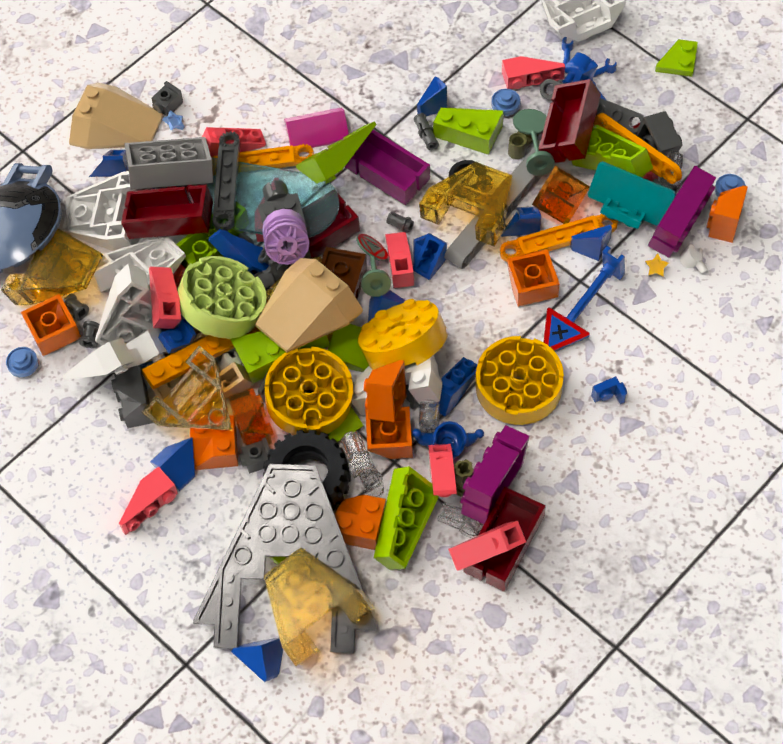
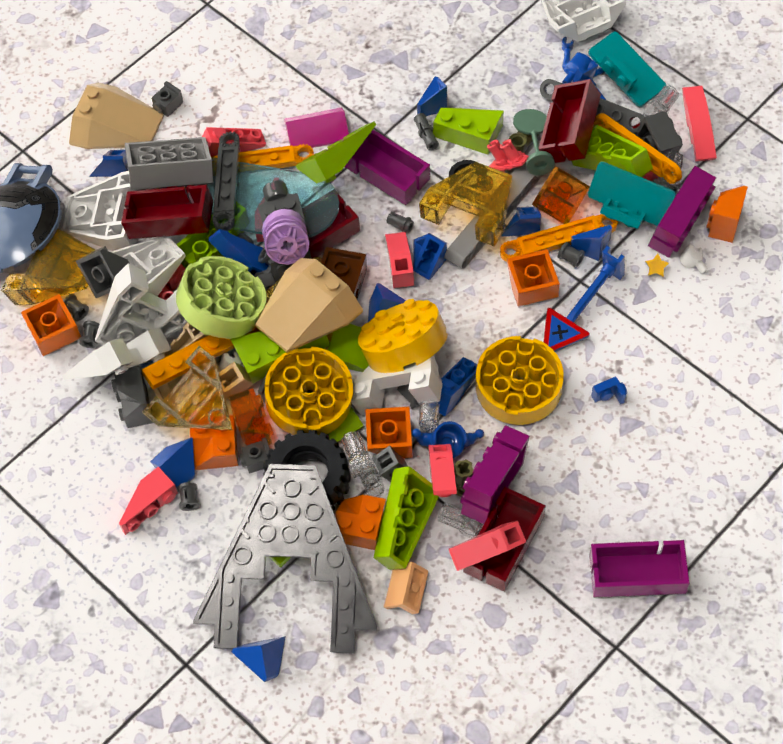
(22, 362): medium blue plate -> none
(100, 269): none -> dark grey slope
(164, 298): coral slope -> none
(174, 121): light blue piece -> none
(178, 338): blue bracket -> none
(188, 496): none -> dark grey bush
(302, 594): clear yellow wedge -> none
(376, 281): sand green piece -> none
(385, 391): orange slope -> none
(387, 461): none -> dark grey brick
(406, 588): none -> light nougat panel
(506, 100): medium blue plate -> none
(506, 156): none -> coral connector
(527, 71): coral slope -> none
(571, 254): none -> dark grey bush
(627, 69): none -> teal bracket
(638, 569): none -> magenta piece
(662, 102): none -> clear piece
(679, 59): lime wing -> none
(699, 123): none -> coral slope
(728, 182): medium blue plate -> none

